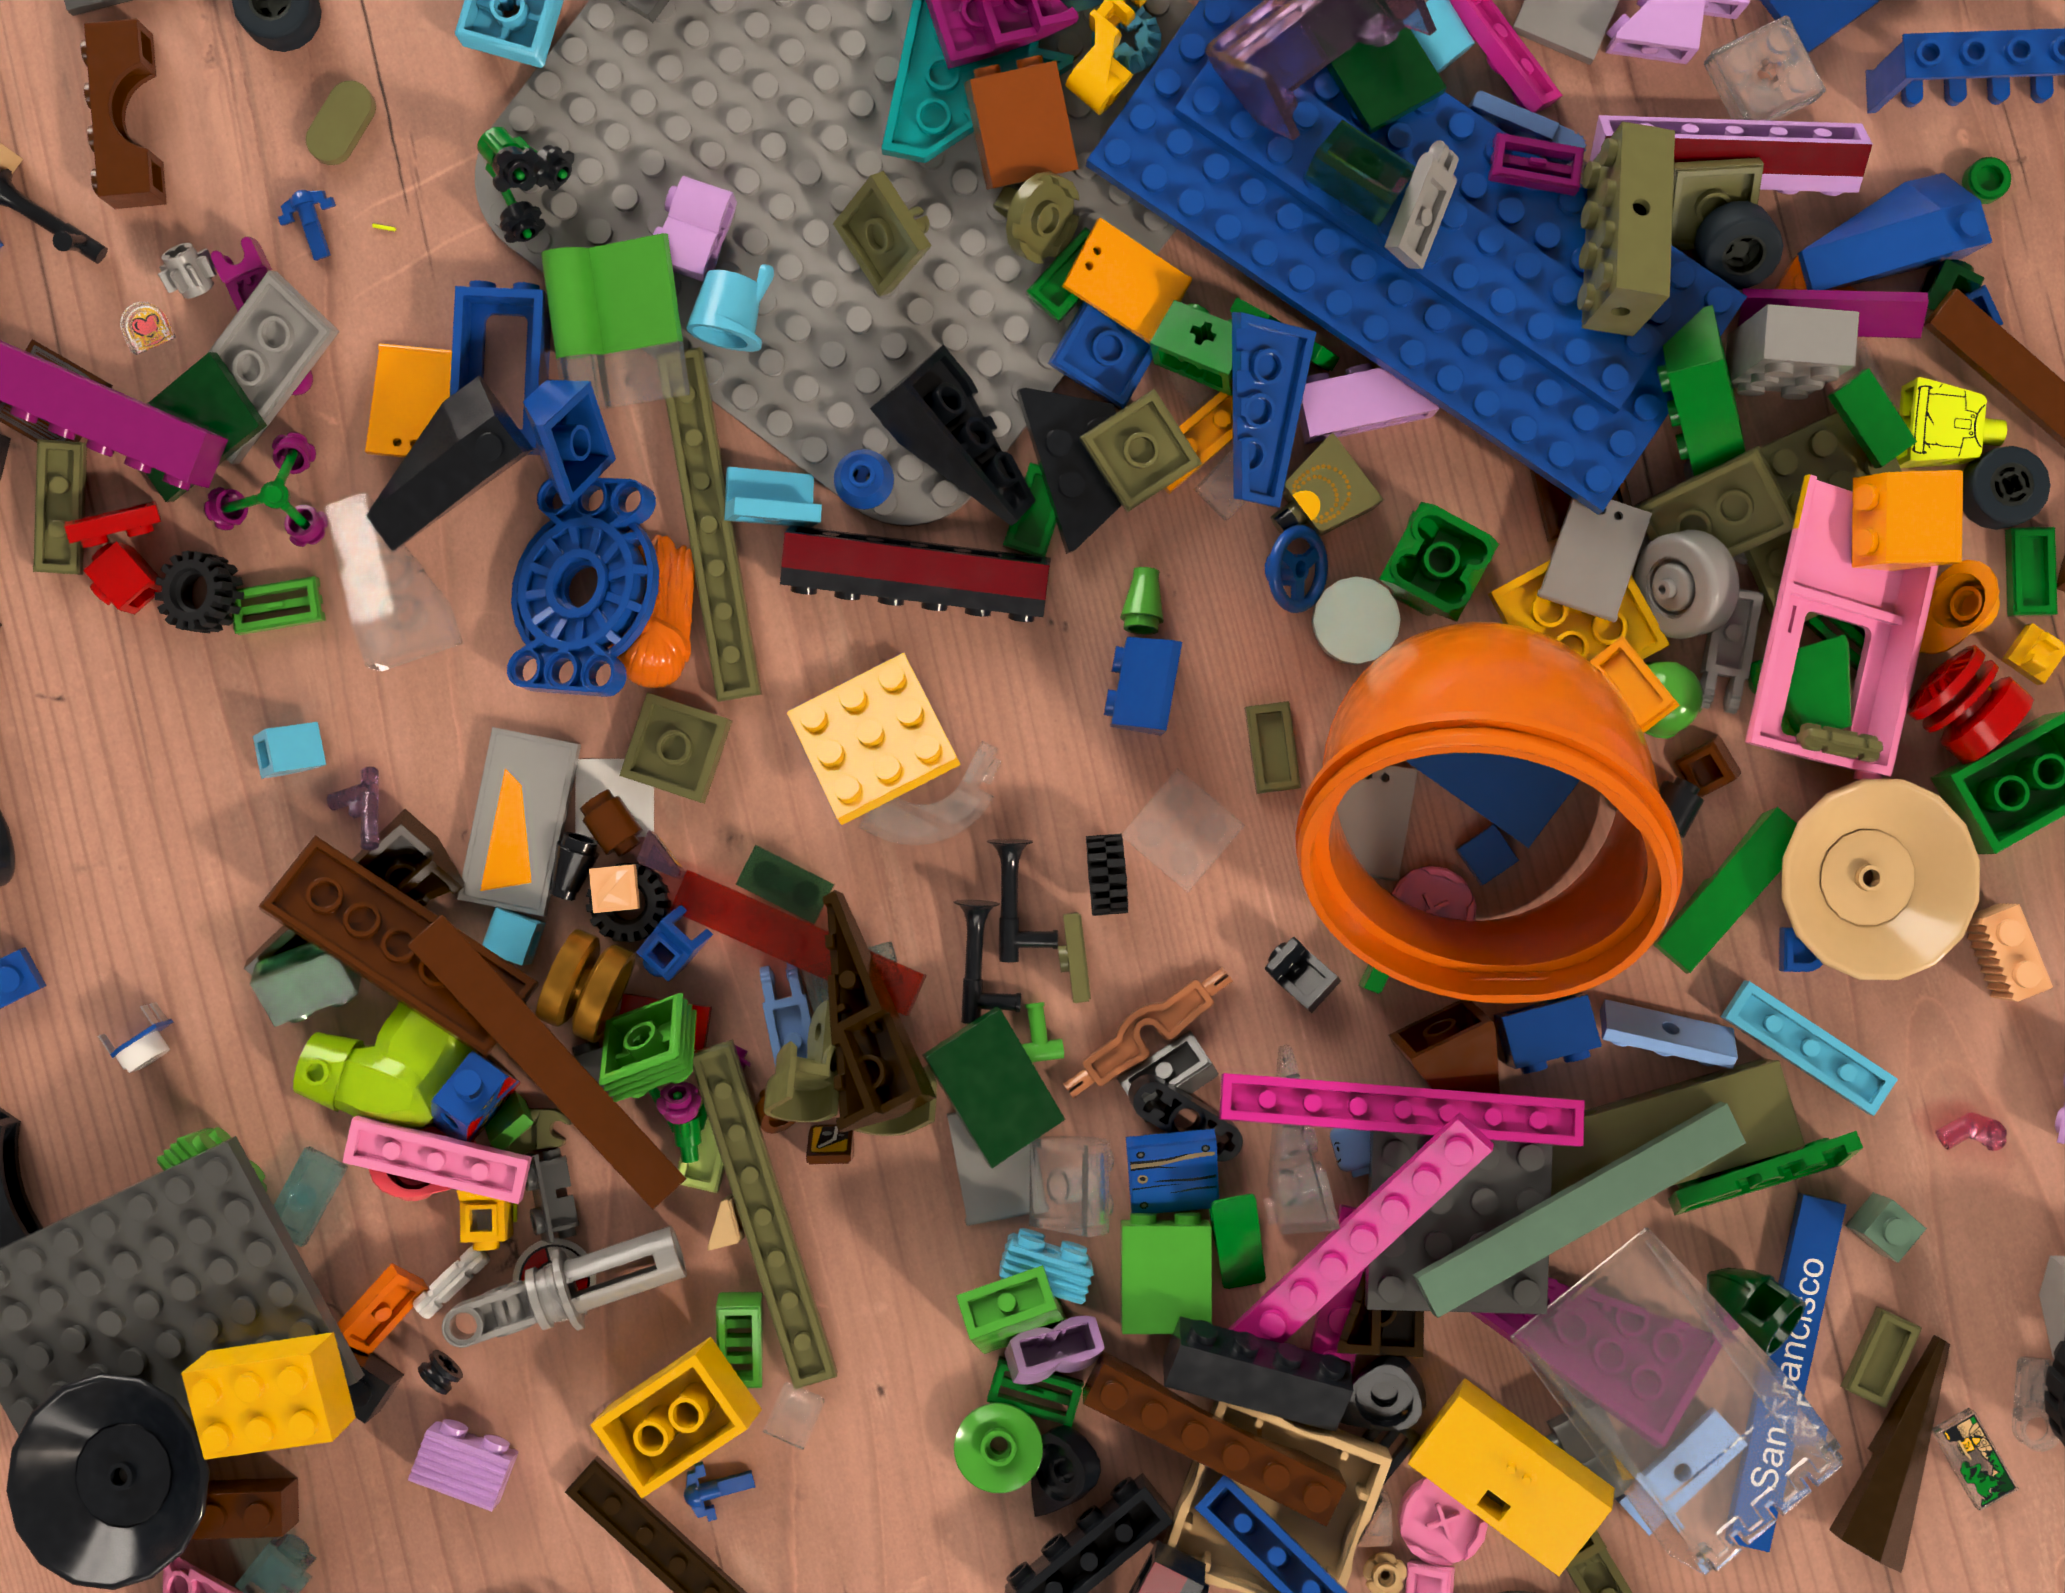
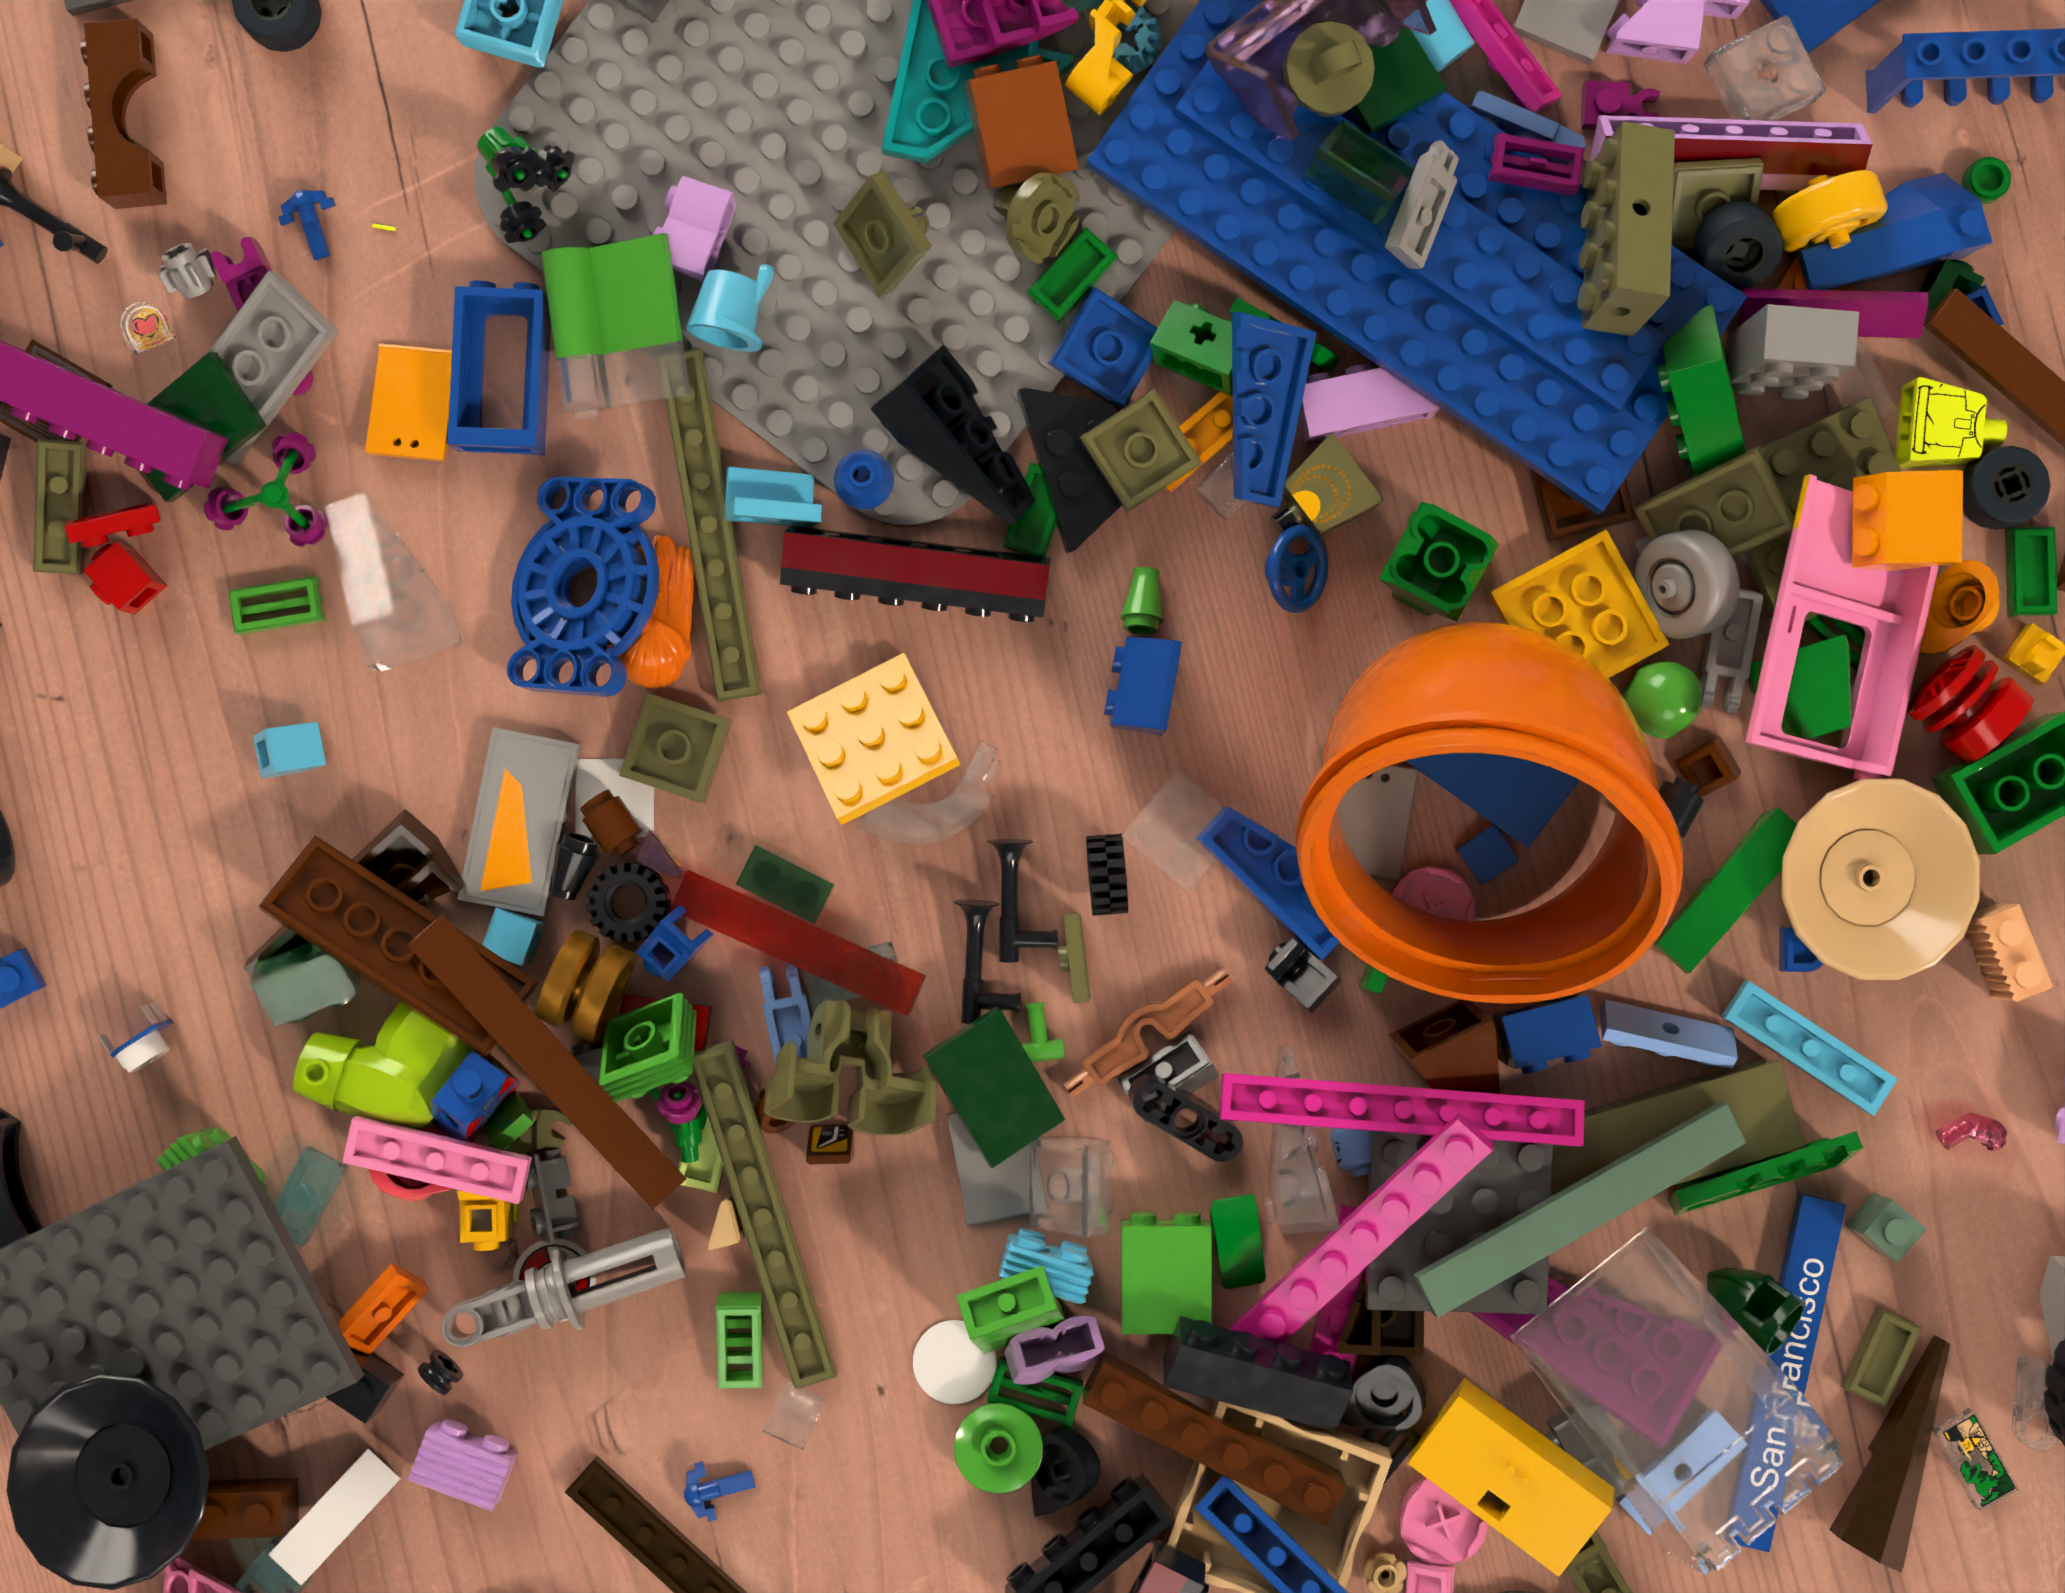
(178, 588): black tyre -> none
(269, 1396): yellow brick -> none
(334, 1517): none -> white tile
(340, 123): olive tile -> none
(363, 803): hose -> none
(450, 1282): white axle -> none
(452, 459): black wedge -> none
(569, 435): blue slope -> none
(614, 888): light nougat tile -> none
(676, 1417): yellow brick -> none
(875, 1058): dark brown wedge -> none
(951, 1365): none -> white sticker
(1125, 280): light orange container -> none
(1172, 1171): blue tile -> none
(1269, 873): none -> blue wing
(1272, 747): olive tile -> none
(1329, 68): none -> olive tile
(1356, 620): light aqua tile -> none
(1379, 1529): clear slope -> none
(1595, 558): light grey container -> none
(1612, 100): none -> magenta plate
(1636, 683): light orange tile -> none
(1830, 210): none -> yellow wheel
(1839, 742): olive axle -> none
(1872, 418): green tile -> none

